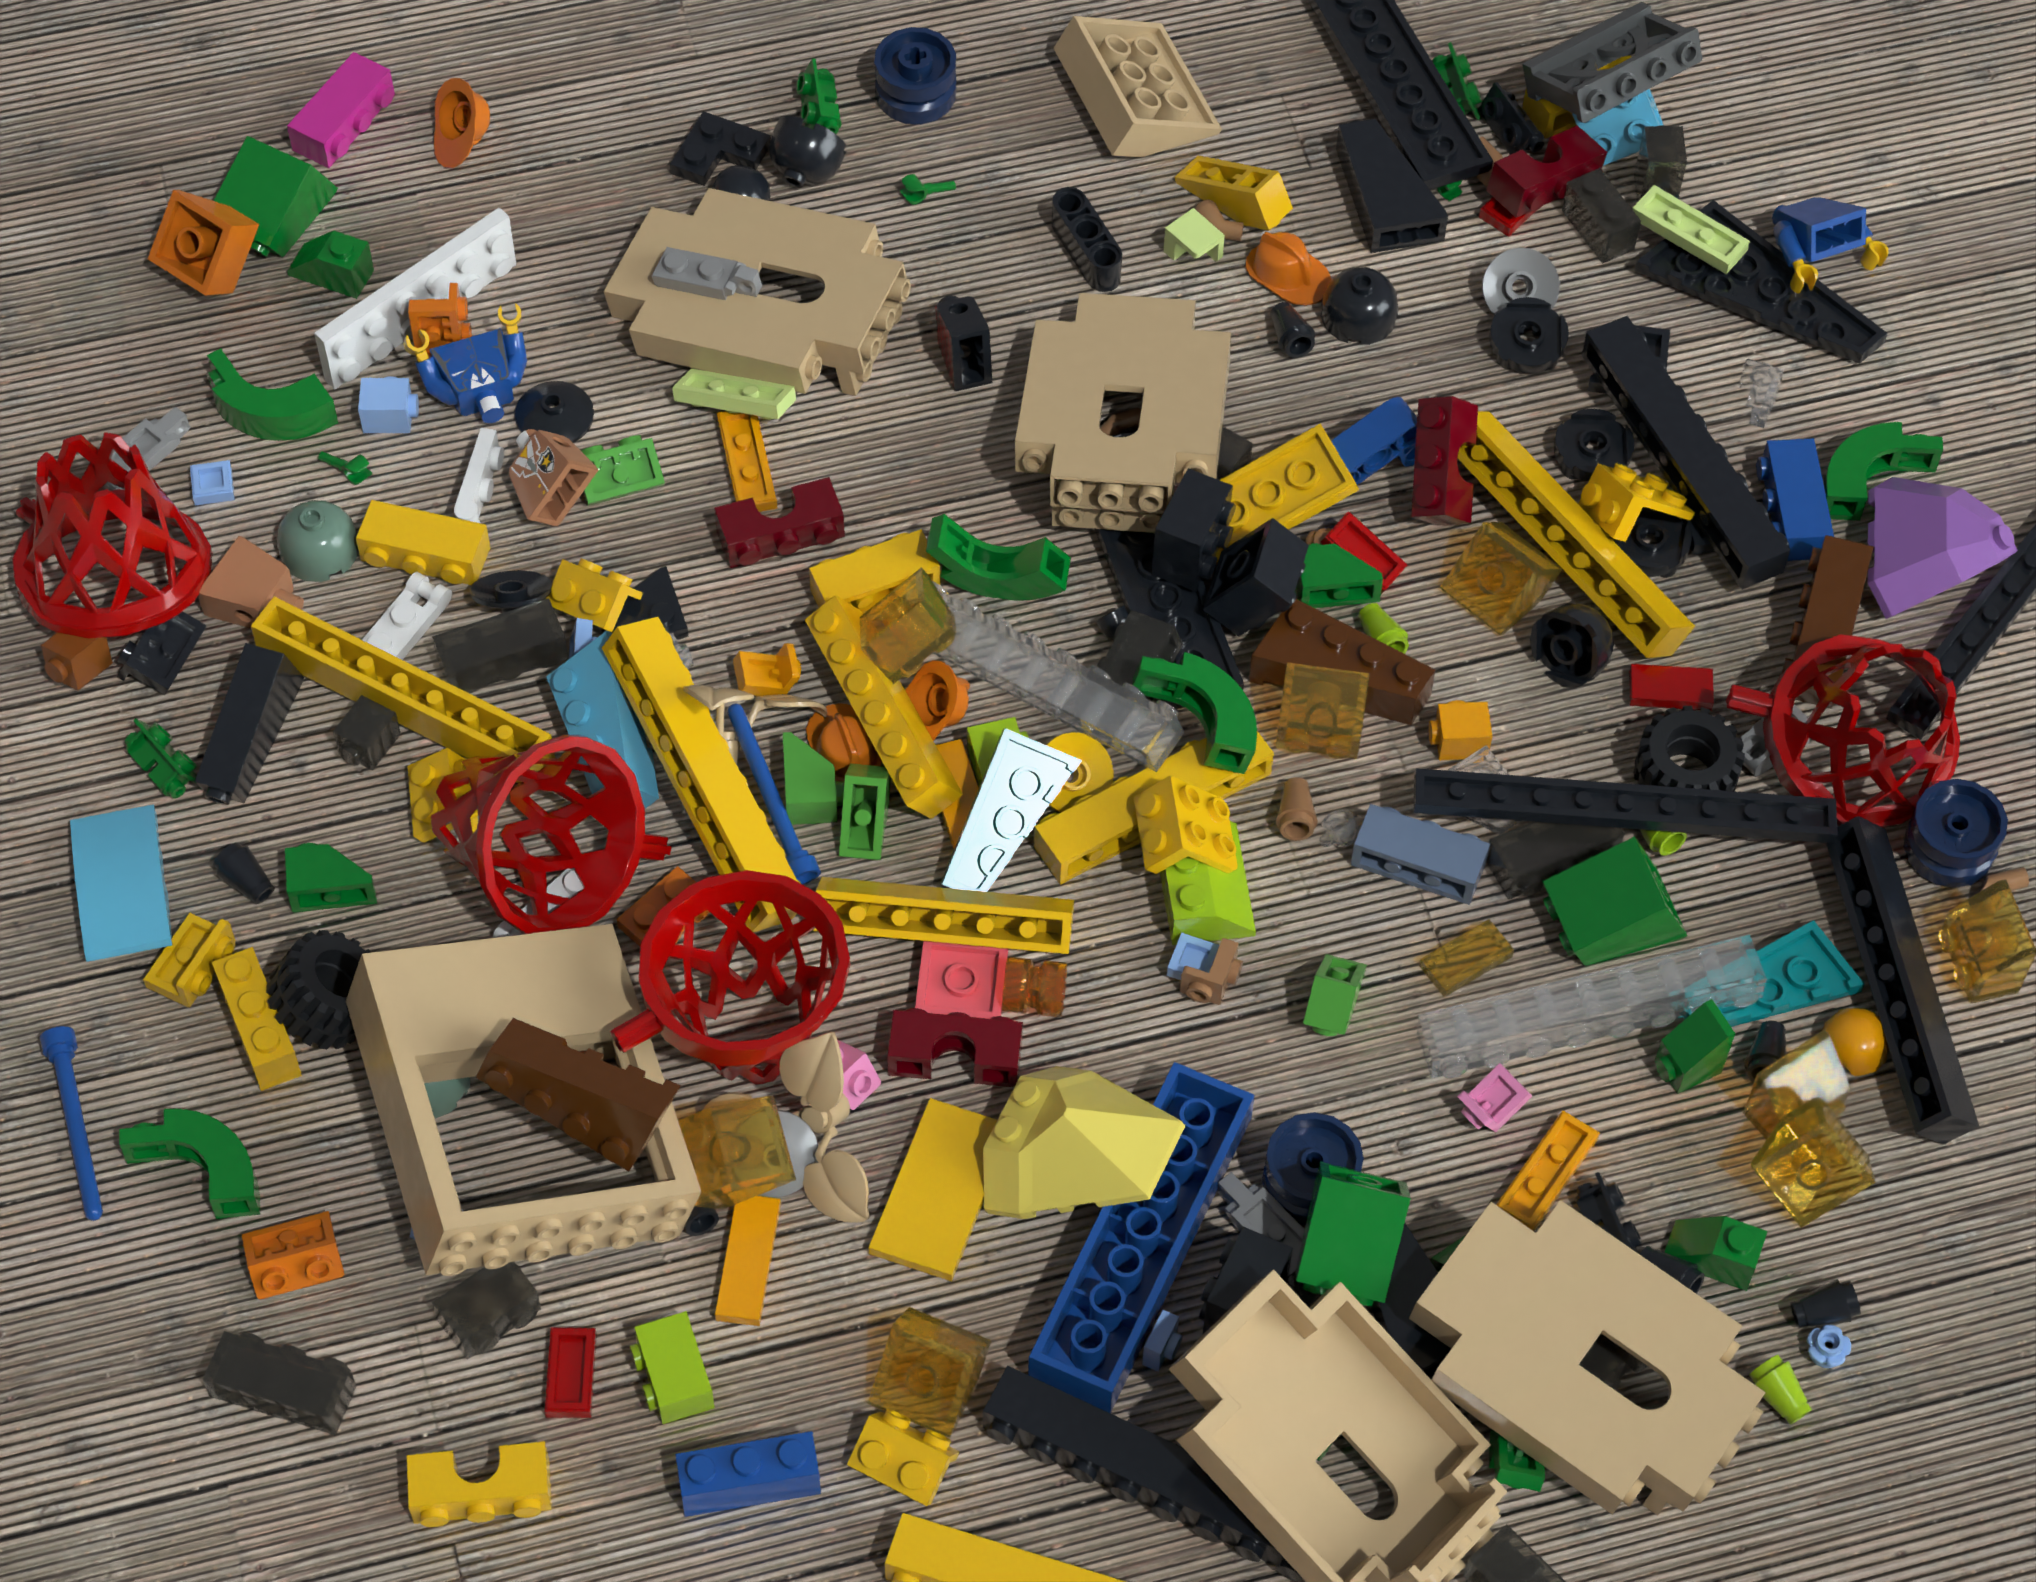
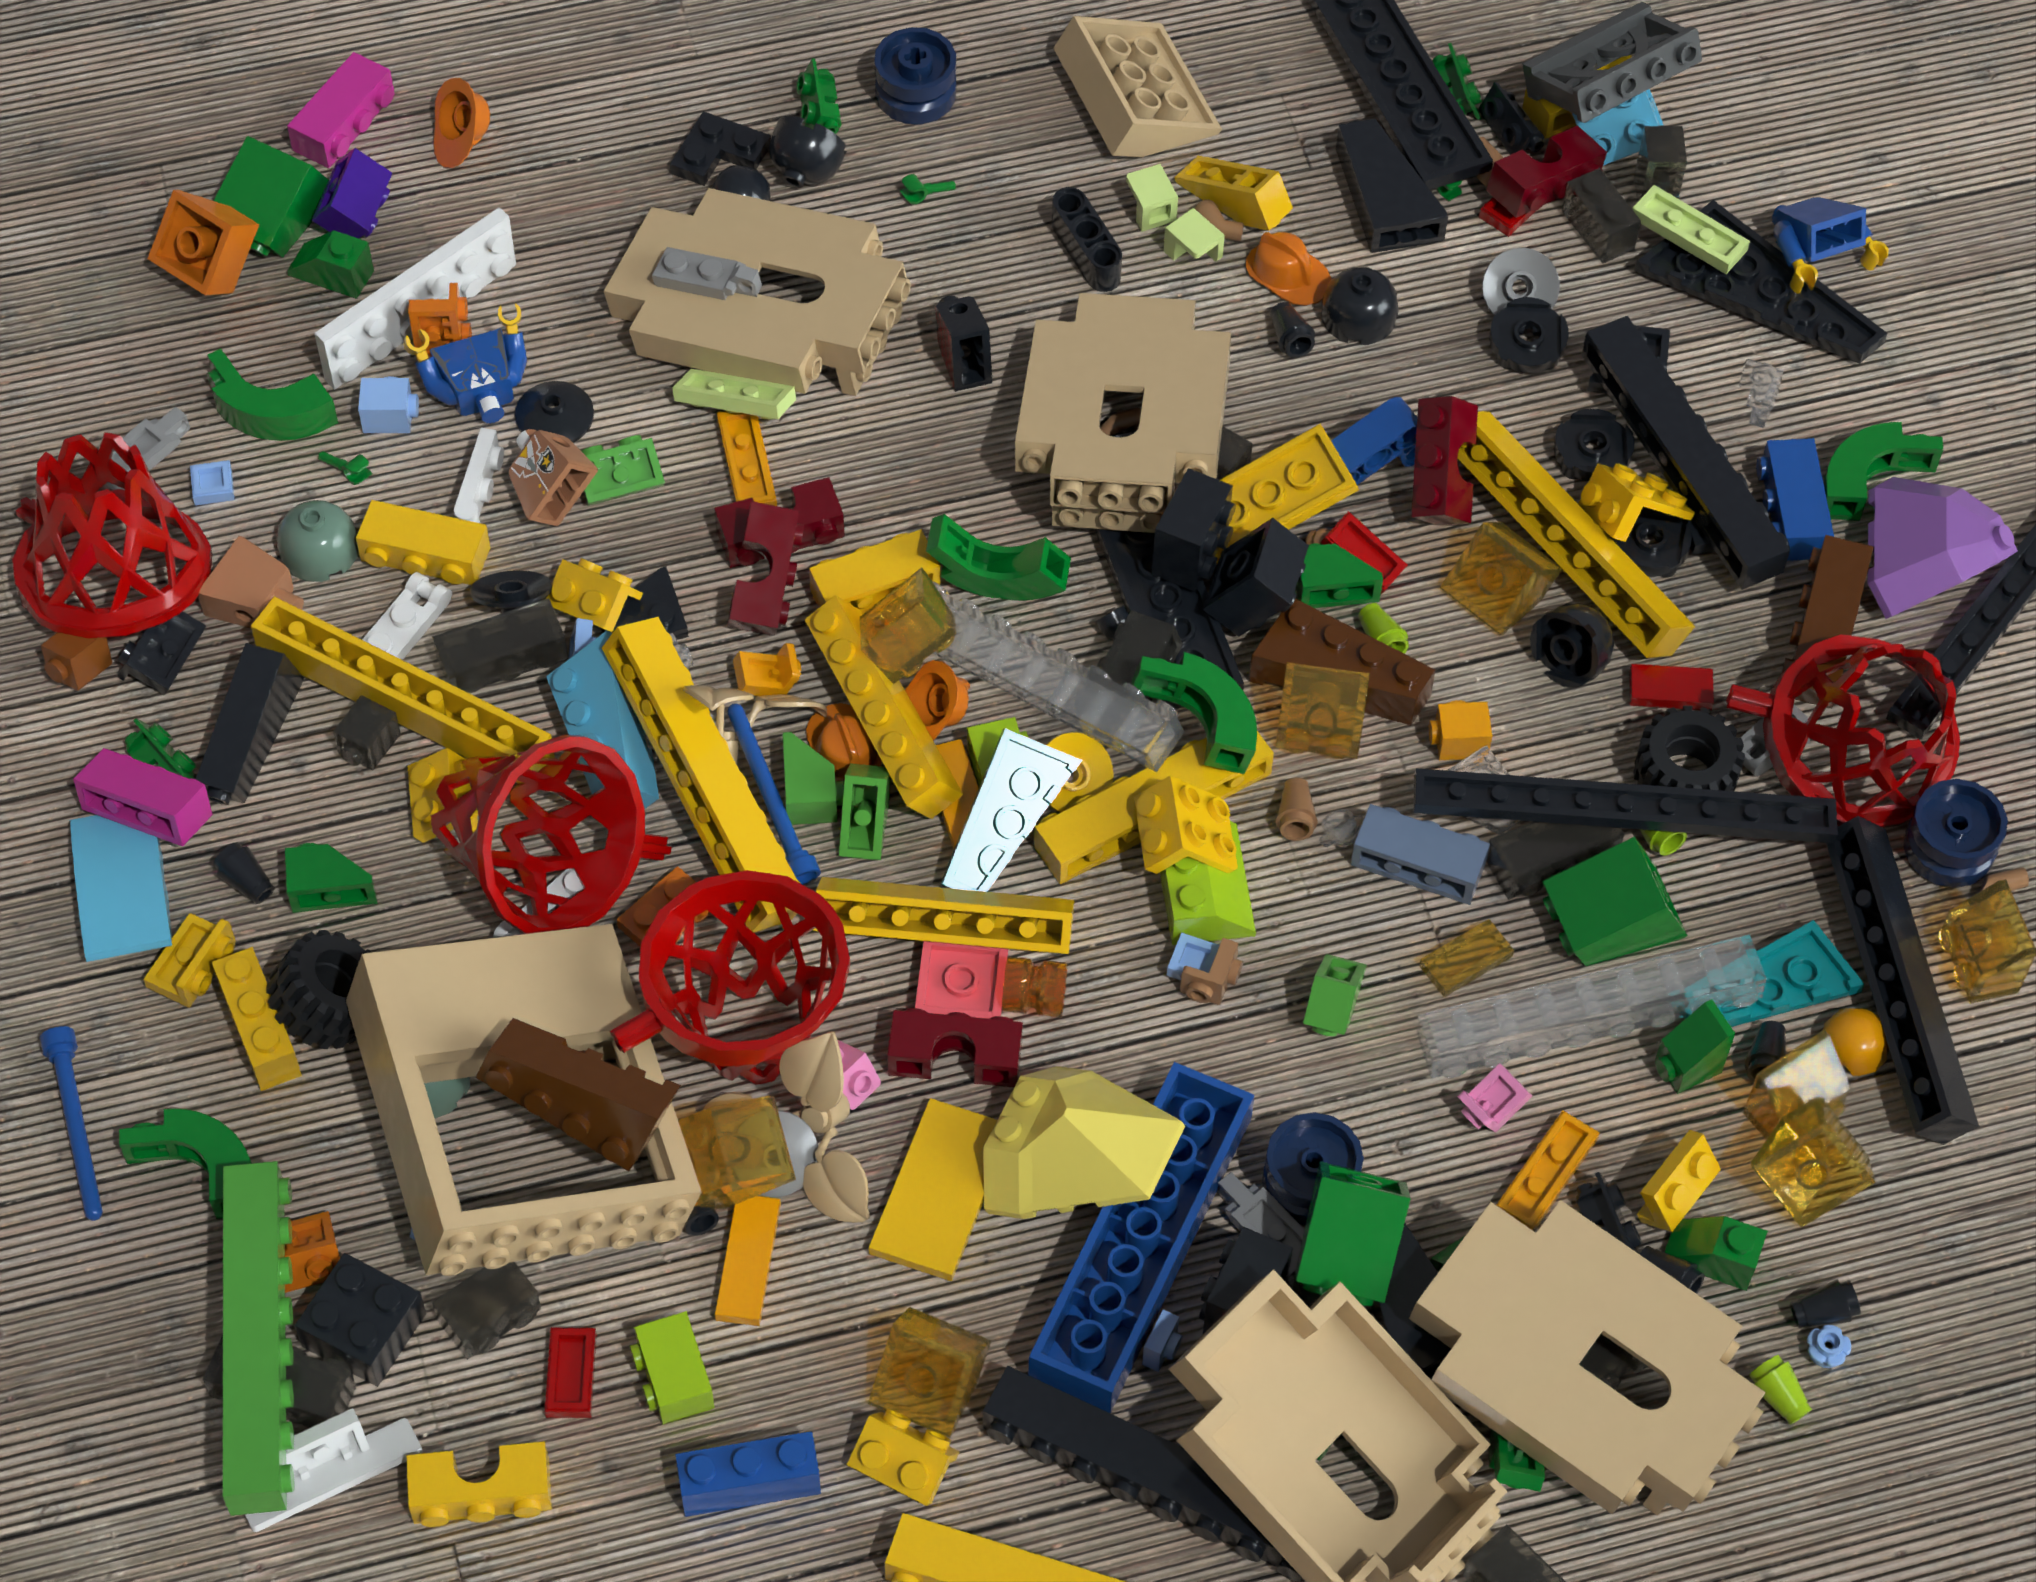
(143, 796): none -> dark pink brick
(255, 1339): none -> bright green brick
(337, 1458): none -> white bracket
(353, 195): none -> dark purple brick
(361, 1319): none -> black brick
(772, 534): none -> dark red arch
(1154, 196): none -> yellowish green panel
(1678, 1182): none -> yellow bracket

